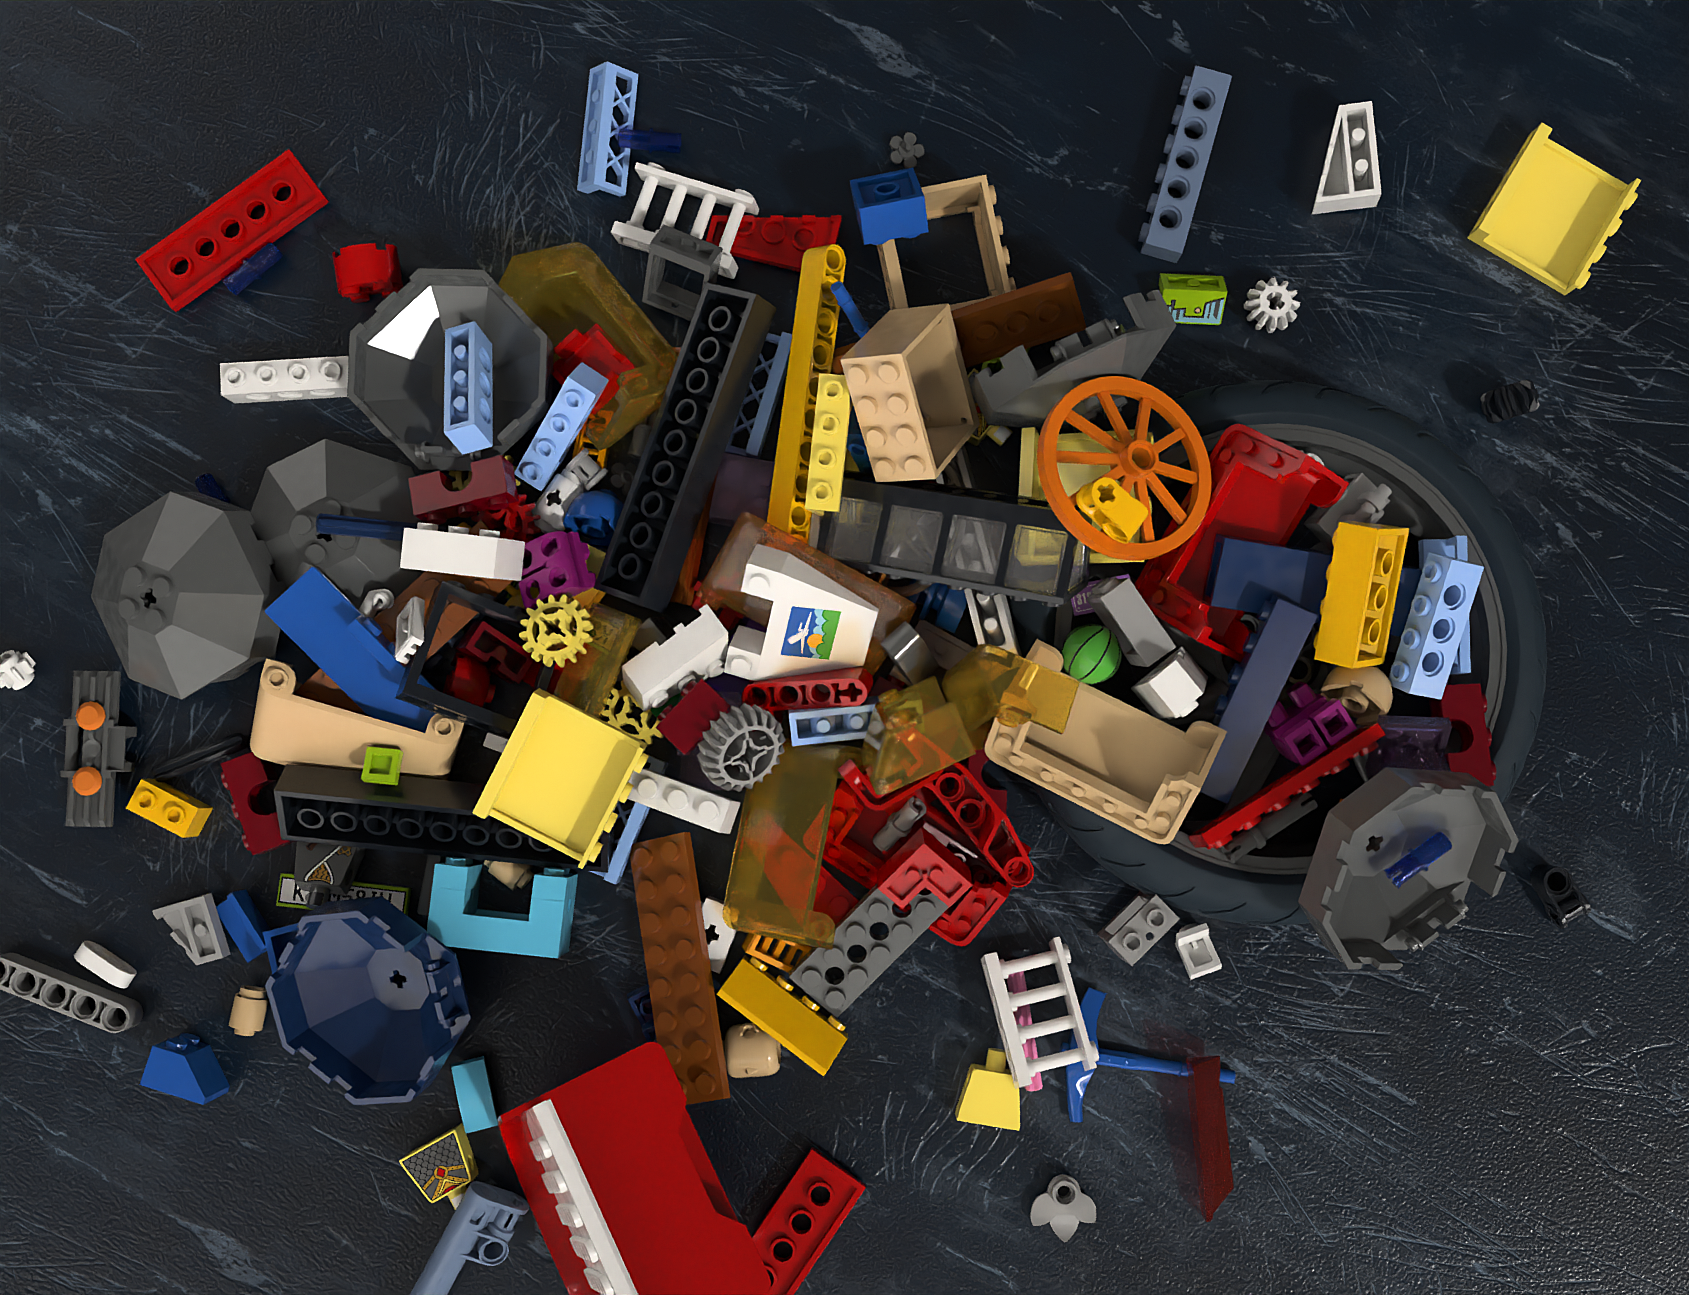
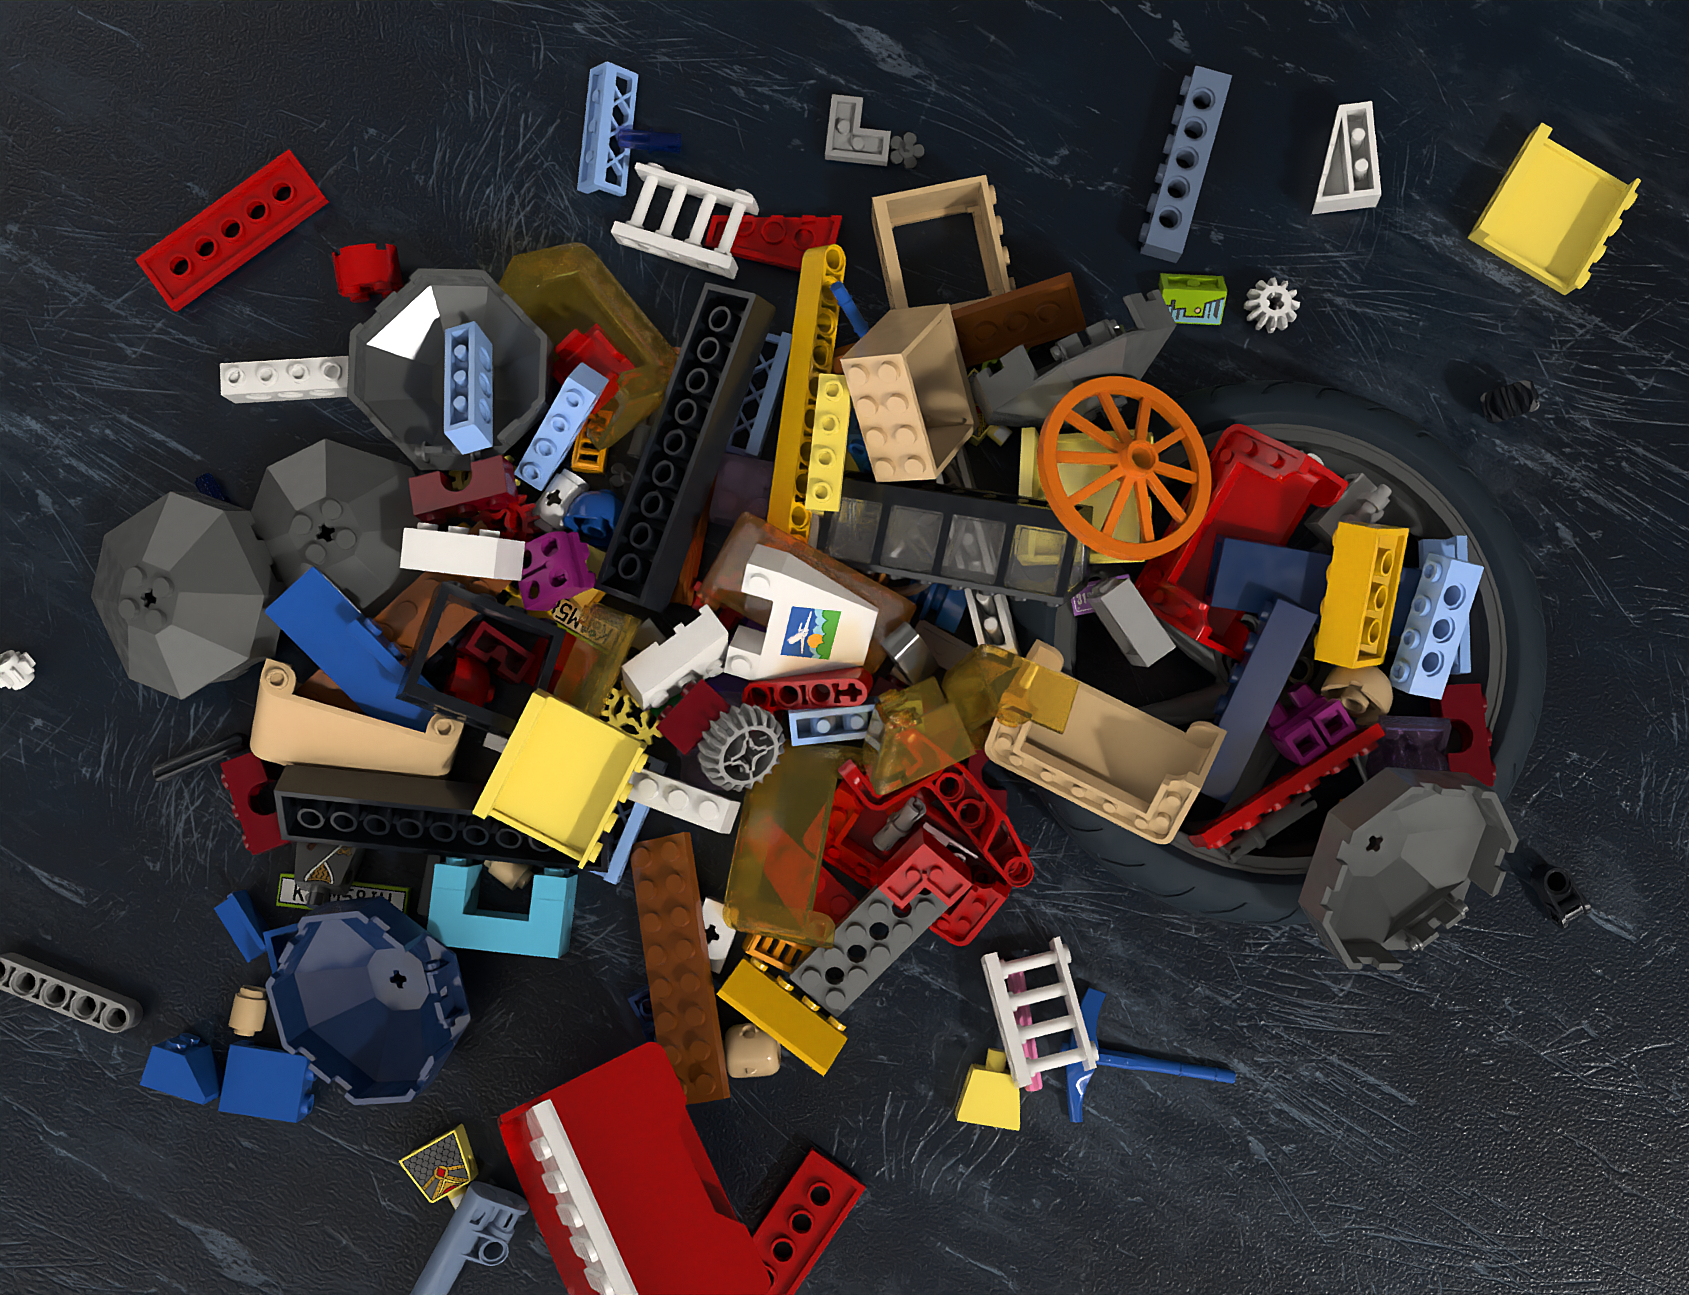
(103, 749): dark grey piece -> none
(105, 964): white beam -> none
(169, 808): yellow brick -> none
(196, 928): light grey wing -> none
(253, 268): clear blue axle -> none
(267, 1083): none -> blue panel
(363, 527): dark blue axle -> none
(376, 601): white arm -> none
(382, 765): lime tile -> none
(409, 629): white tile -> none
(474, 1094): medium azure slope -> none
(563, 619): light yellow gear -> none
(586, 469): light grey bush -> none
(685, 251): dark grey window -> none
(850, 142): none -> light grey plate
(889, 206): blue slope -> none
(1063, 1211): light grey plate -> none
(1091, 653): bright green piece -> none
(1112, 509): yellow piece -> none
(1128, 928): light grey window -> none
(1172, 686): white wedge -> none
(1197, 950): white bracket -> none
(1209, 1133): clear red wedge -> none
(1418, 859): clear blue axle -> none

